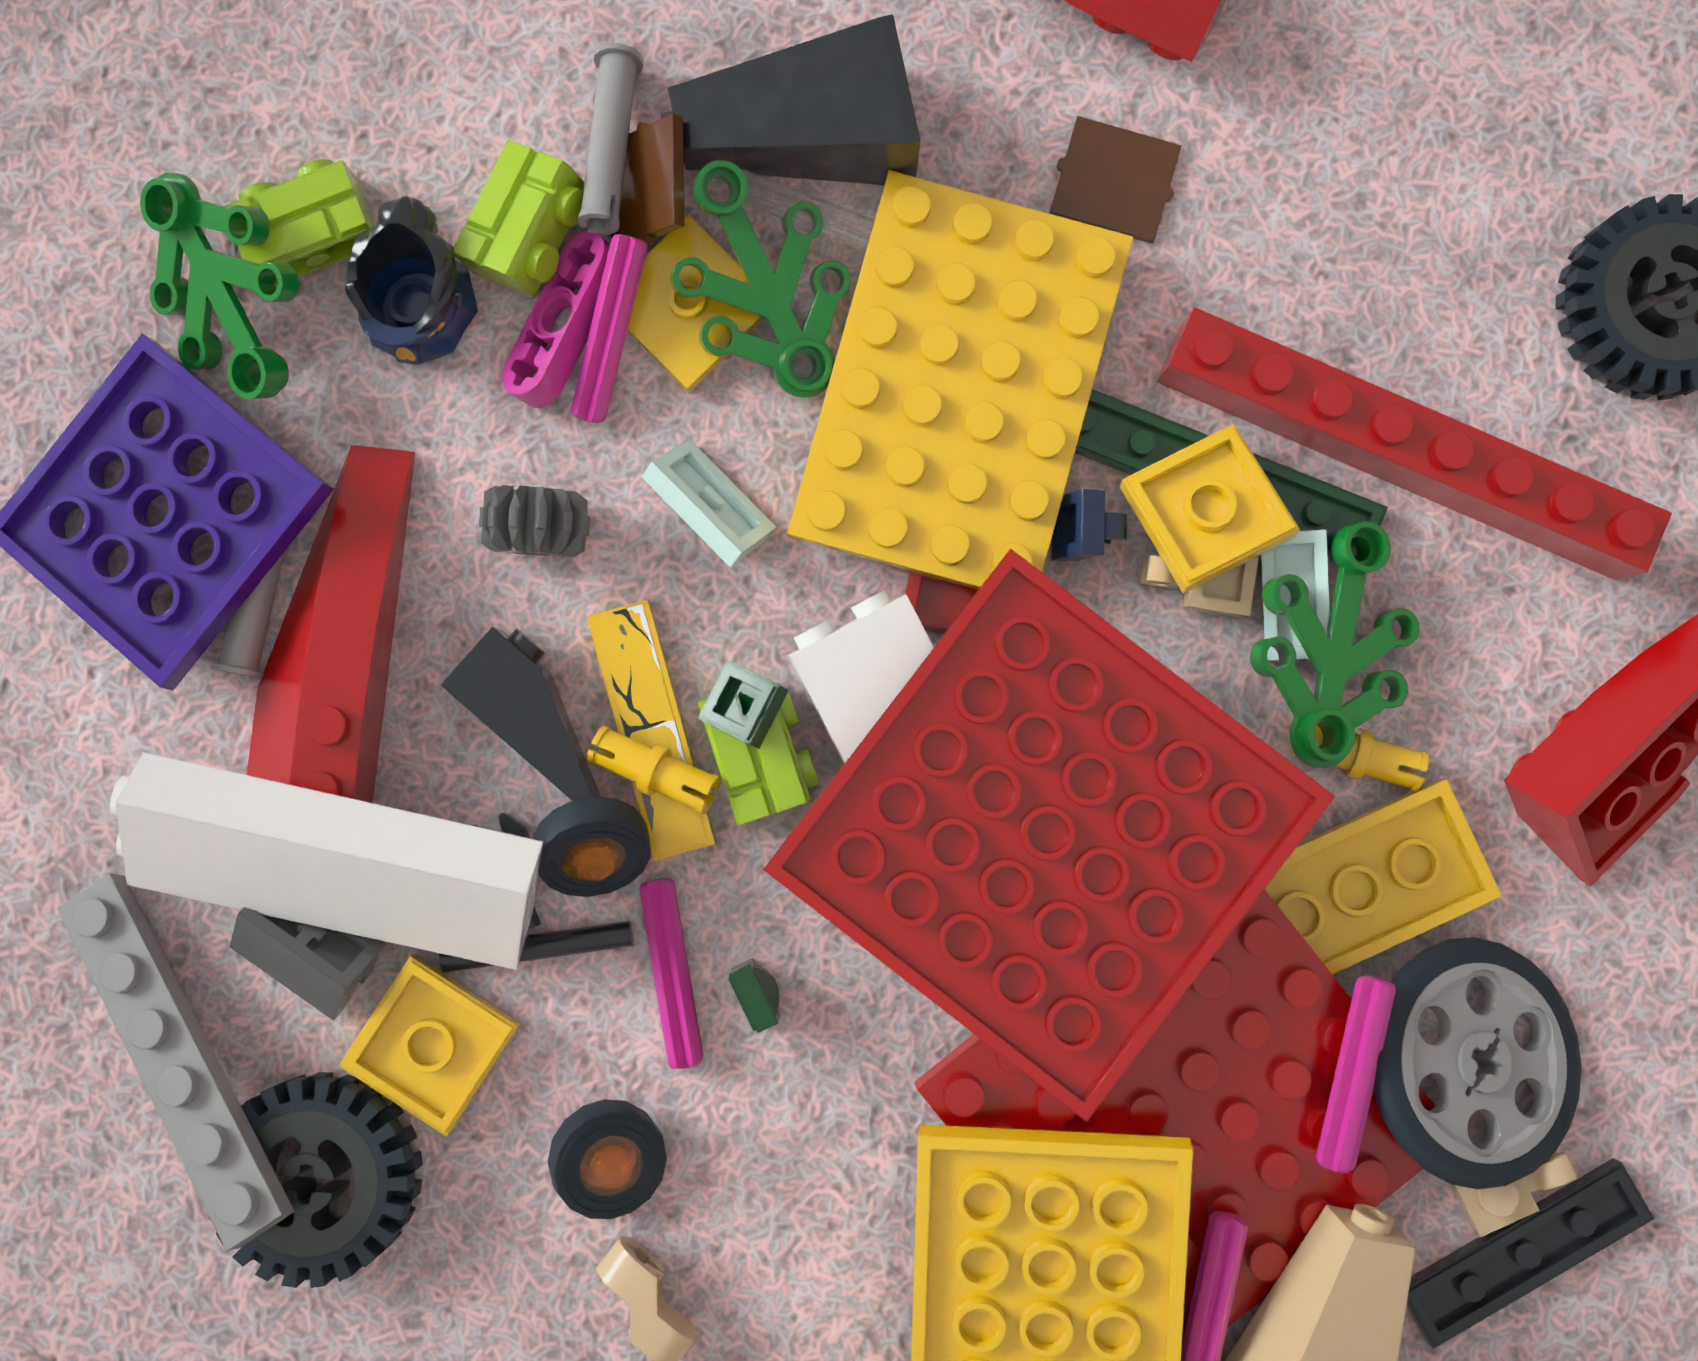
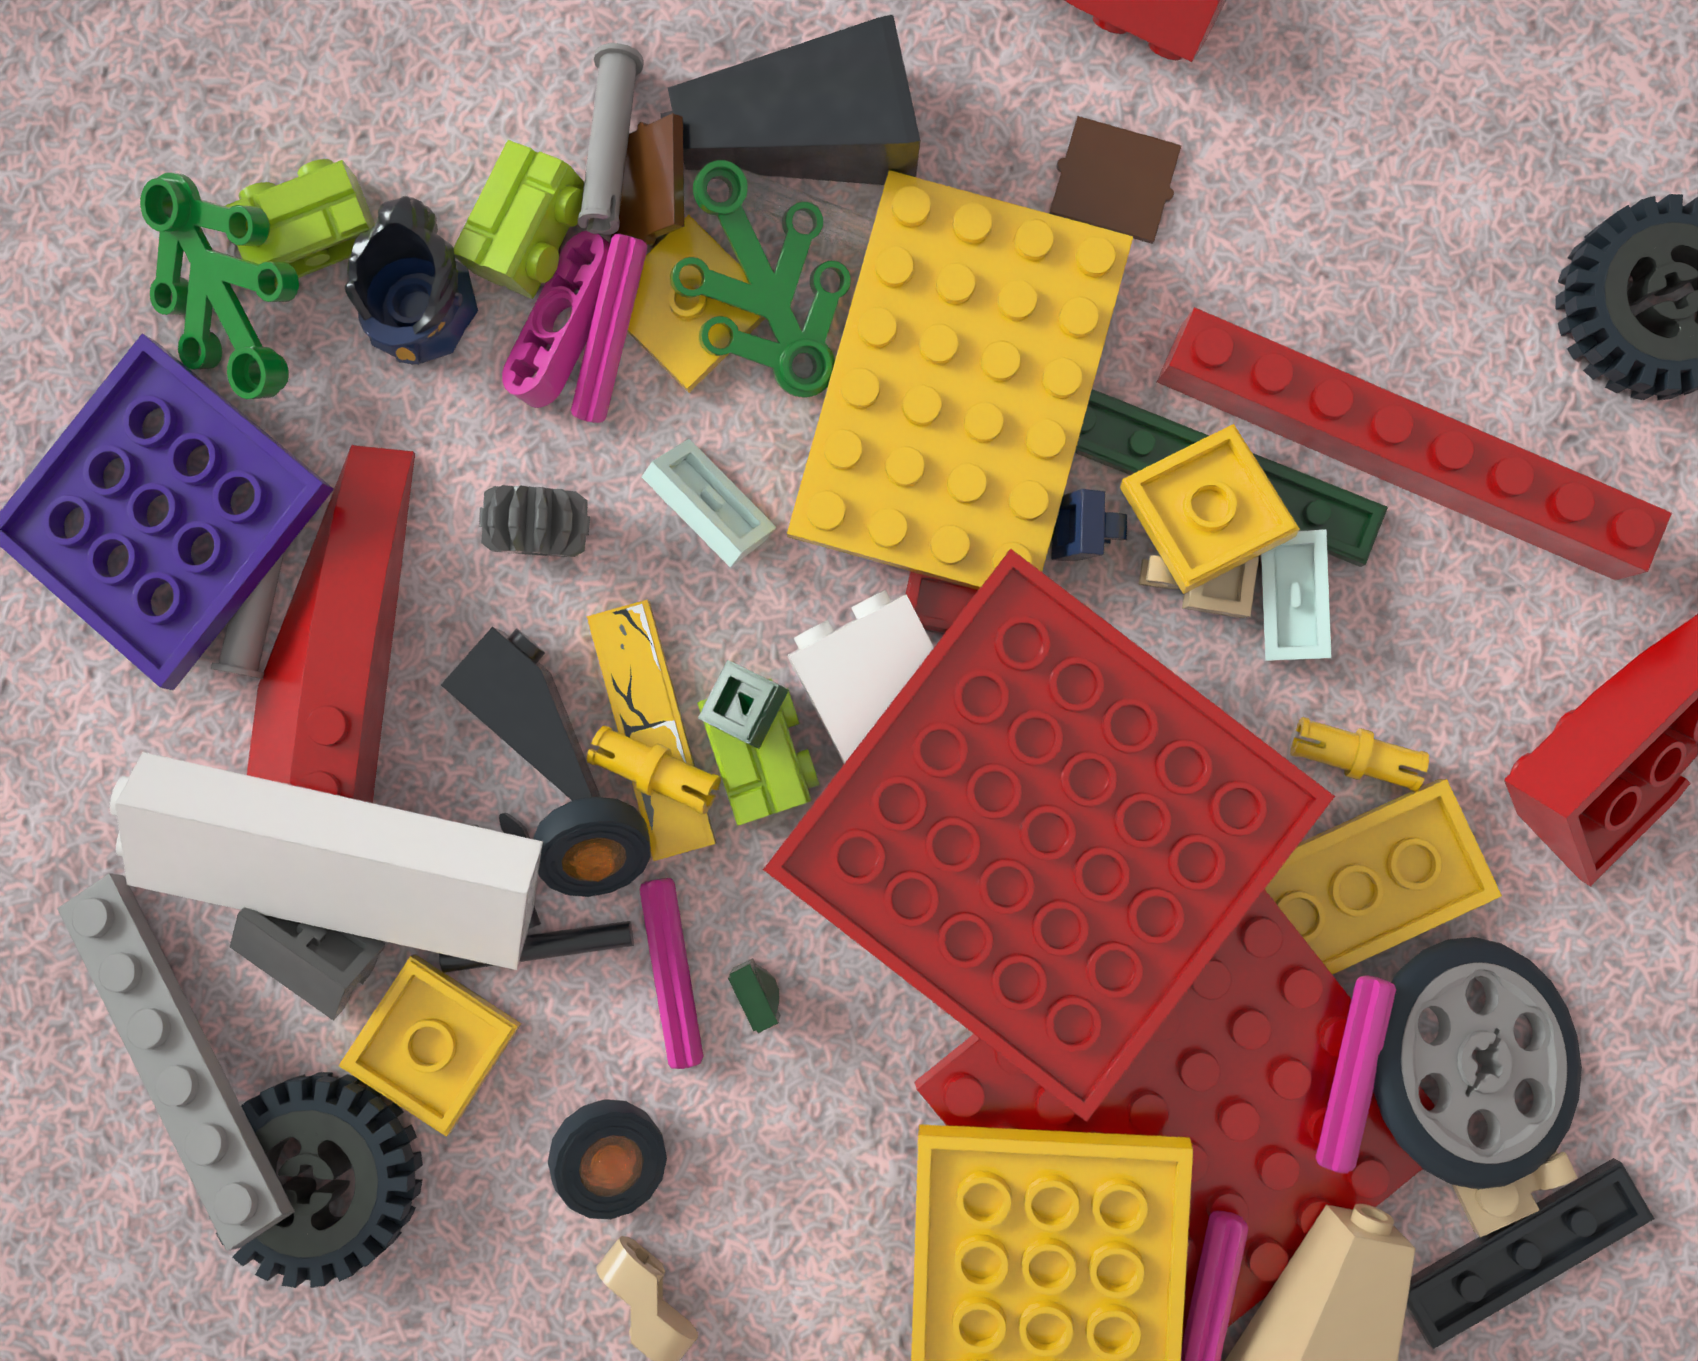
(1333, 651): green plant -> none

